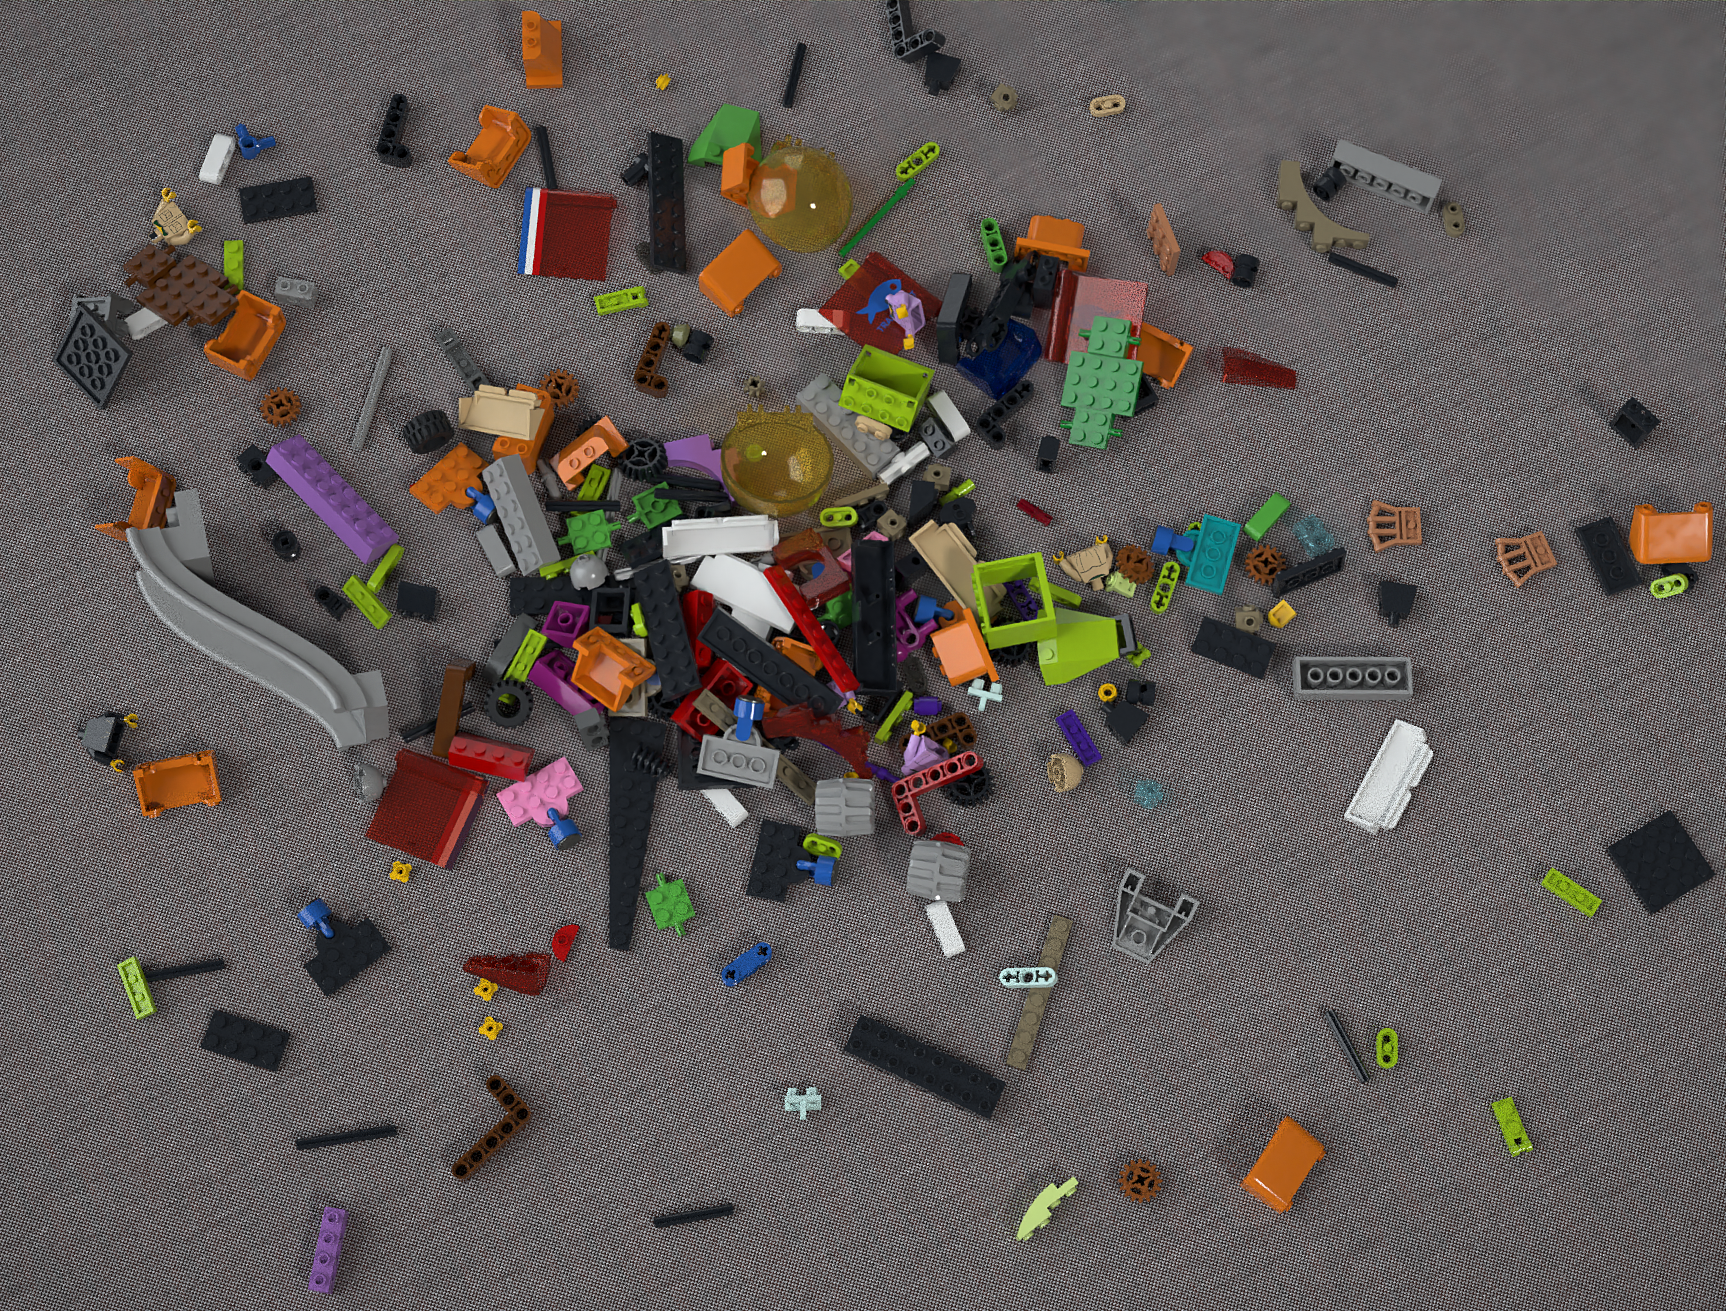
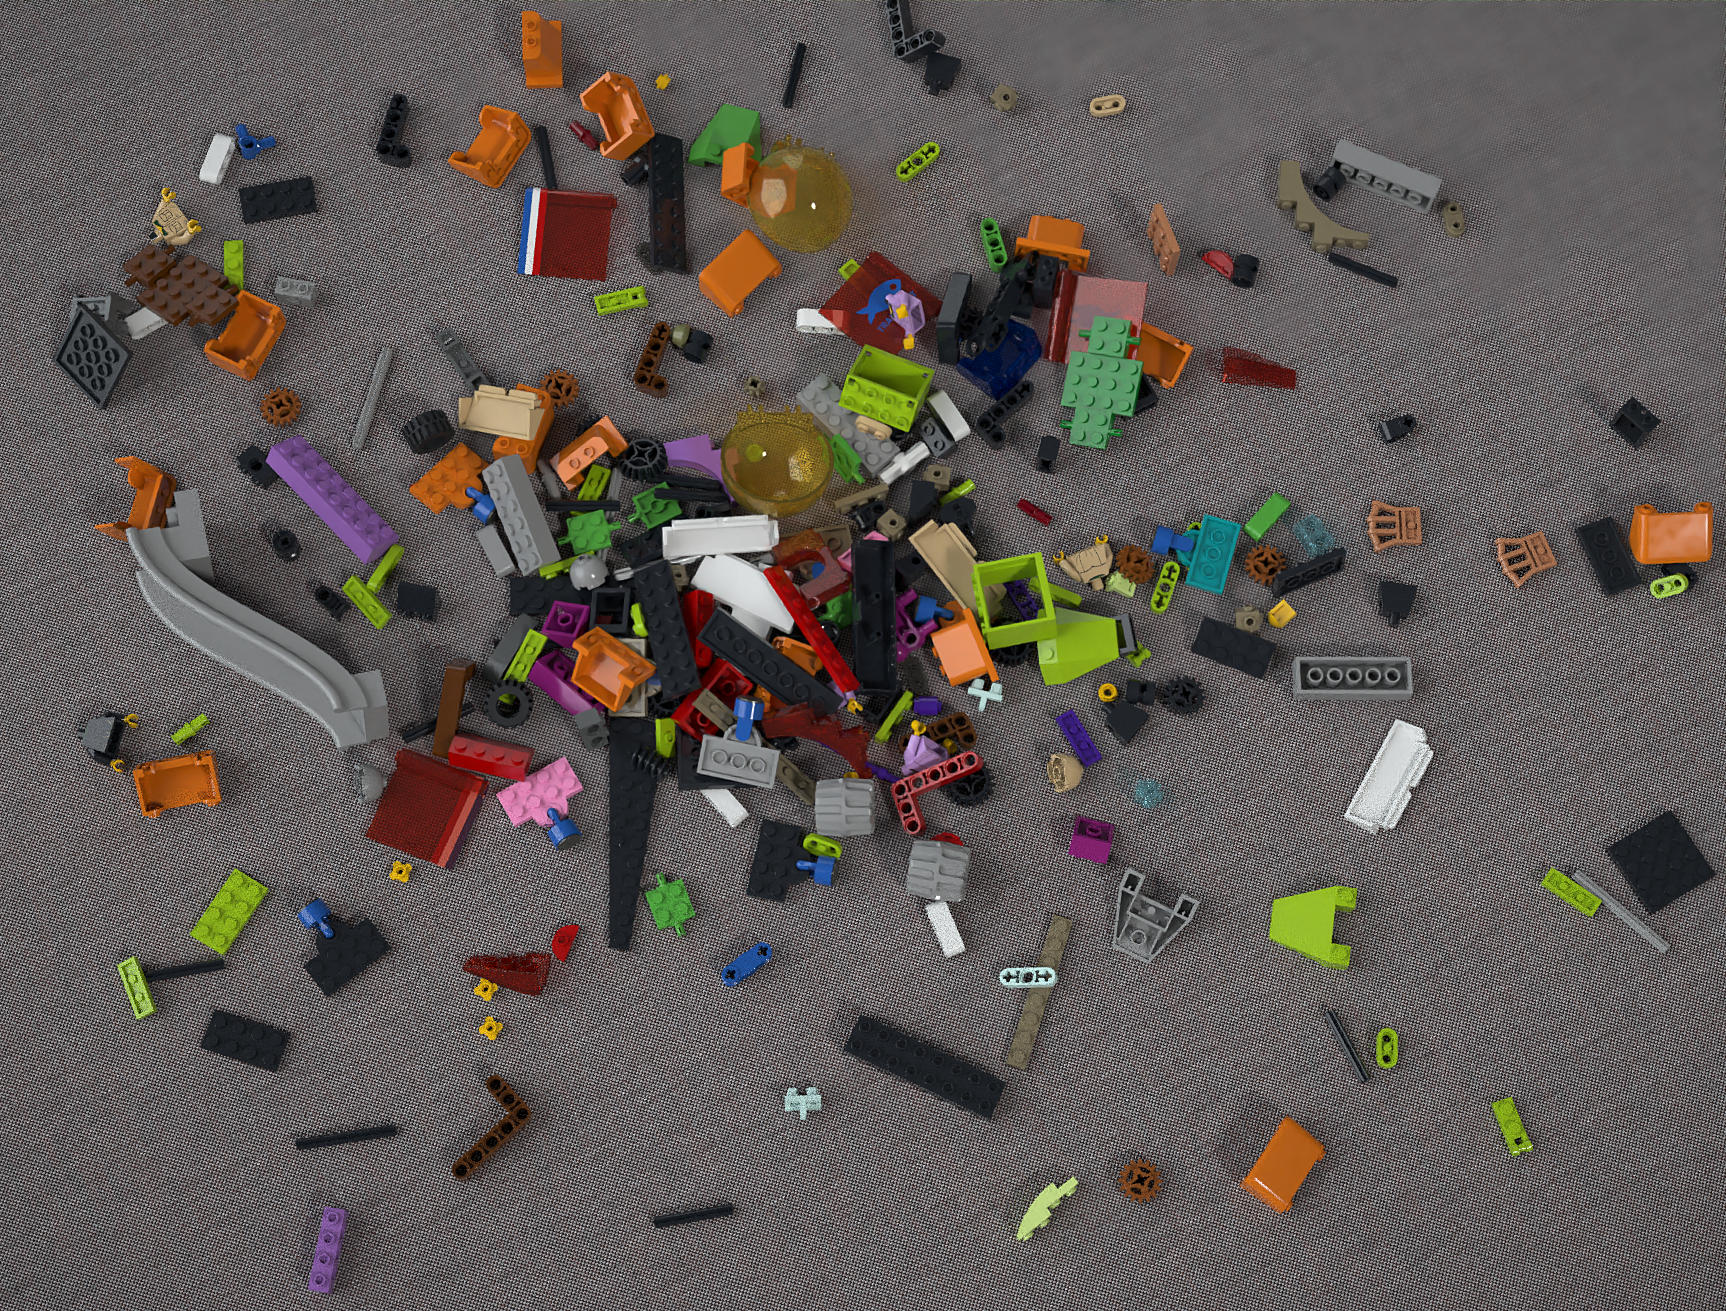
(190, 729): none -> lime pin
(229, 912): none -> lime plate
(584, 135): none -> dark red axle
(620, 114): none -> orange windscreen
(665, 737): none -> lime plate
(839, 517): lime plate -> none
(845, 459): none -> bright green plate
(899, 194): green bar -> none
(1091, 839): none -> magenta slope
(1192, 693): none -> black gear
(1307, 921): none -> lime wedge
(1394, 429): none -> black piece
(1622, 912): none -> light grey axle

